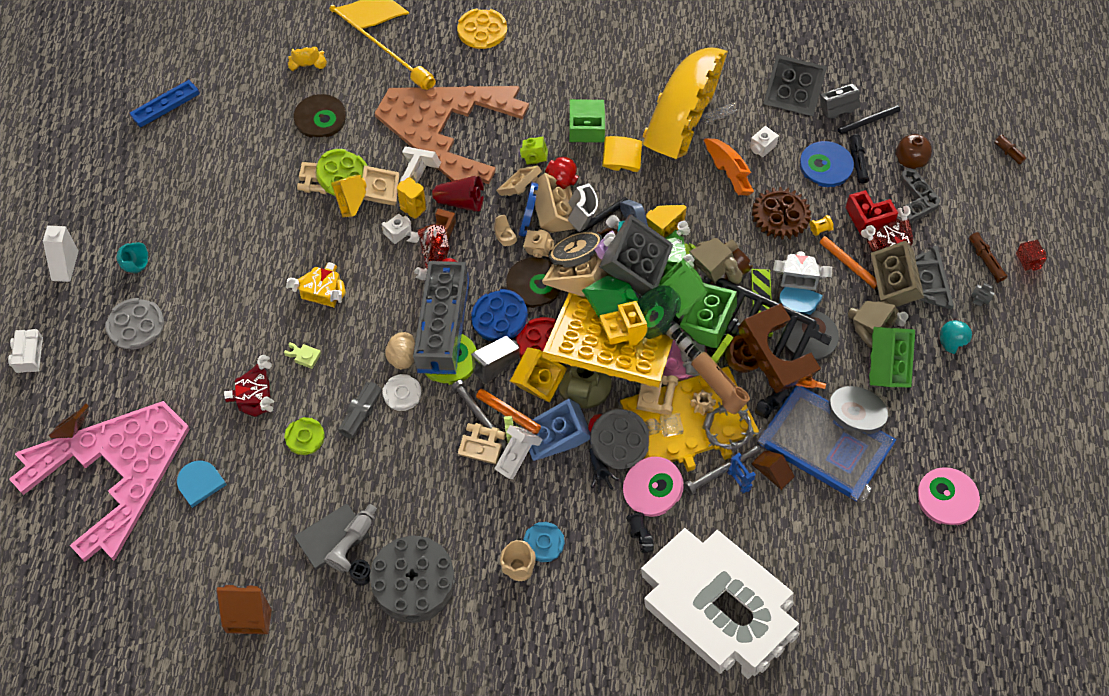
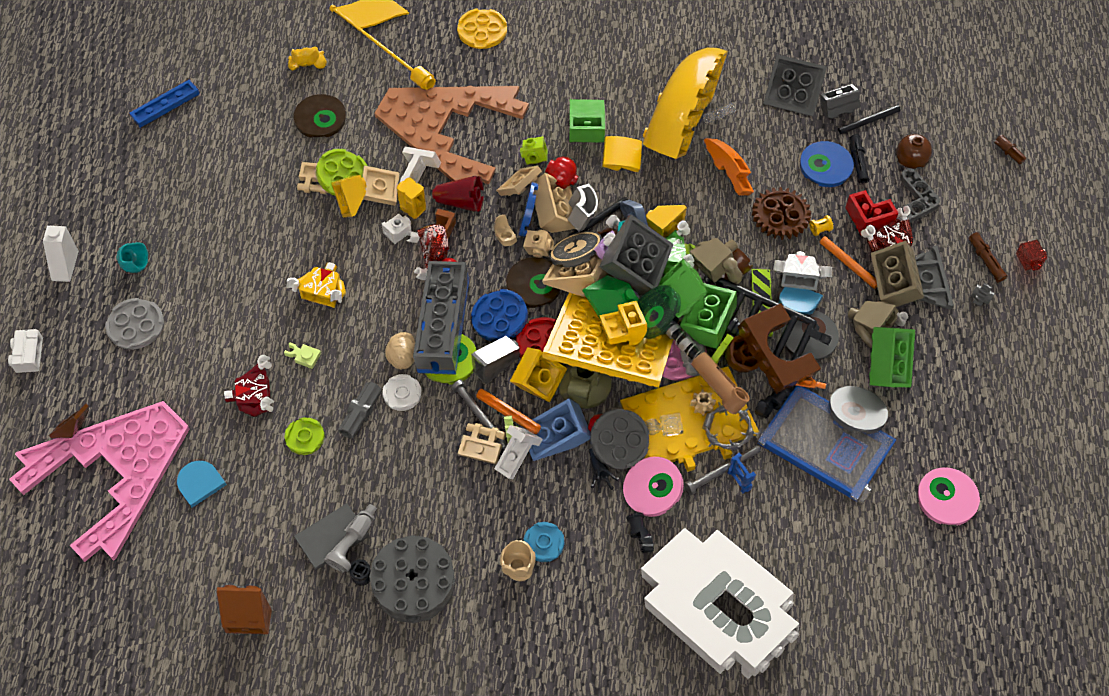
(649, 396): tan plate -> none
(763, 141): white brick -> none
(774, 468): reddish brown slope -> none
(955, 334): teal hair -> none

